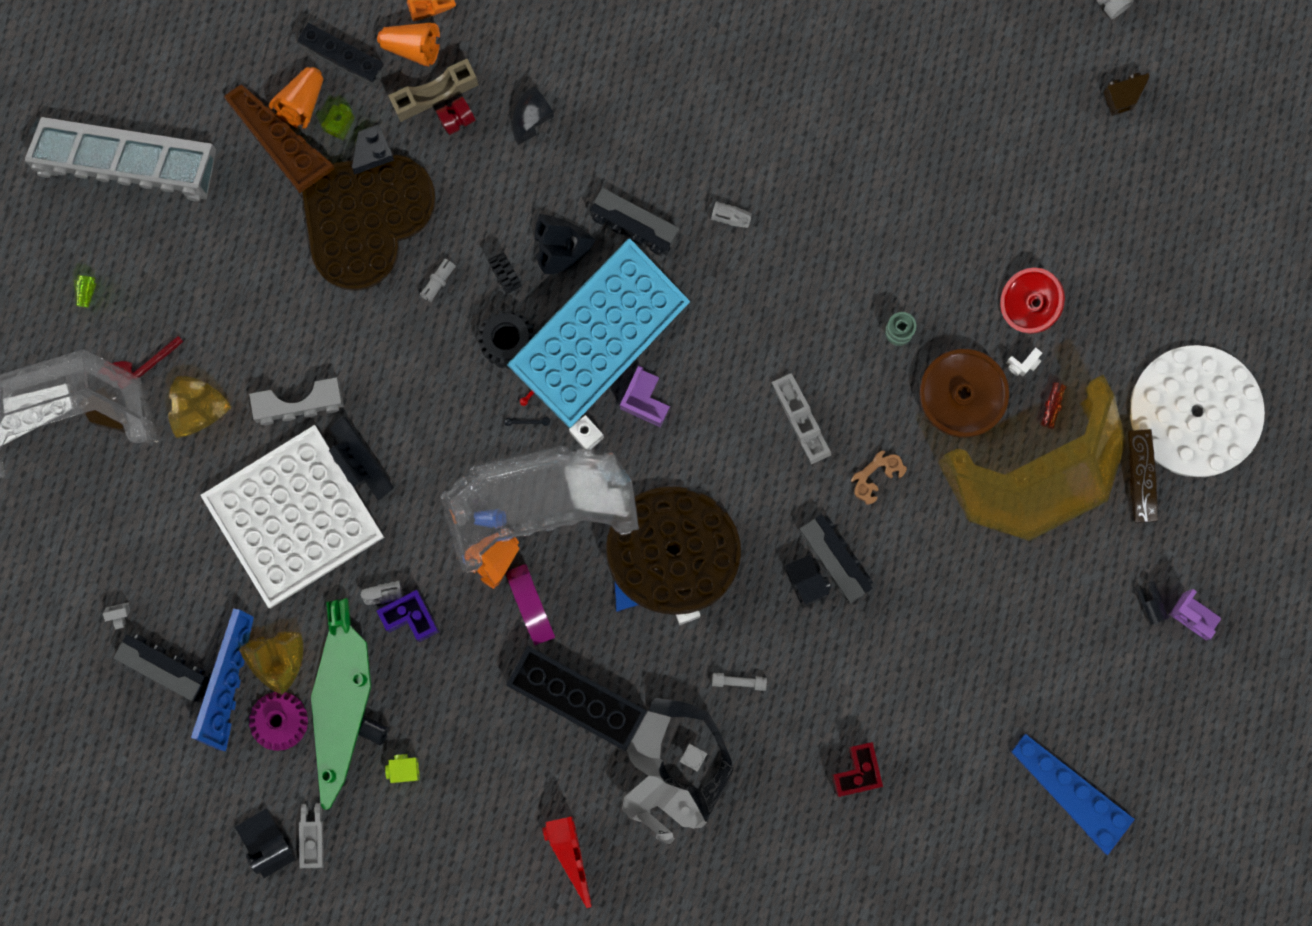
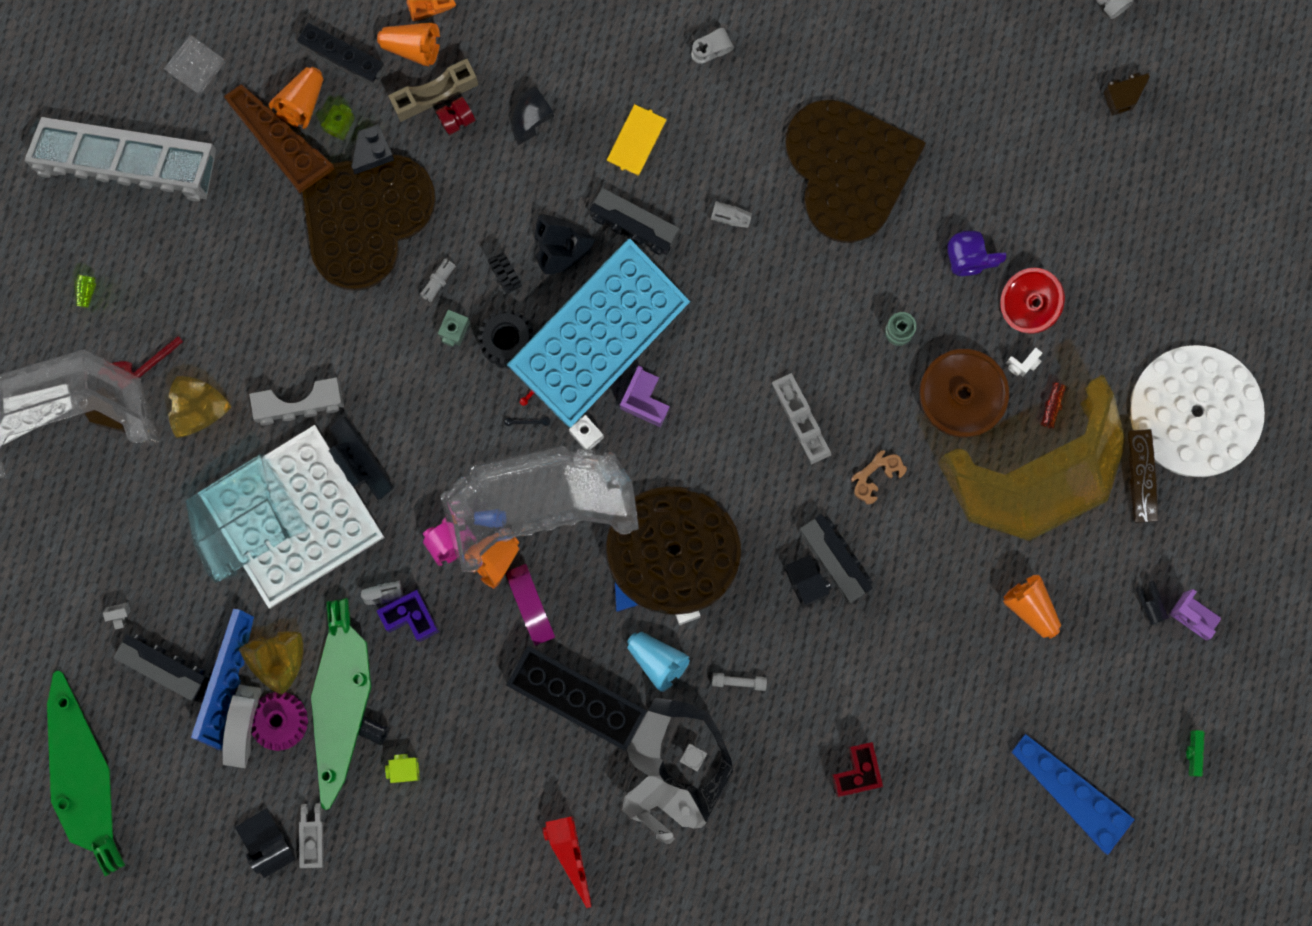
(79, 778): none -> green wing
(194, 65): none -> clear tile
(239, 517): none -> clear light blue windscreen
(239, 725): none -> light grey arch
(439, 543): none -> dark pink brick
(453, 328): none -> sand green brick
(636, 140): none -> yellow piece
(657, 659): none -> medium azure cone
(714, 44): none -> light grey piece
(851, 166): none -> dark brown plate
(969, 256): none -> dark purple piece
(1034, 606): none -> orange cone
(1195, 753): none -> green plate

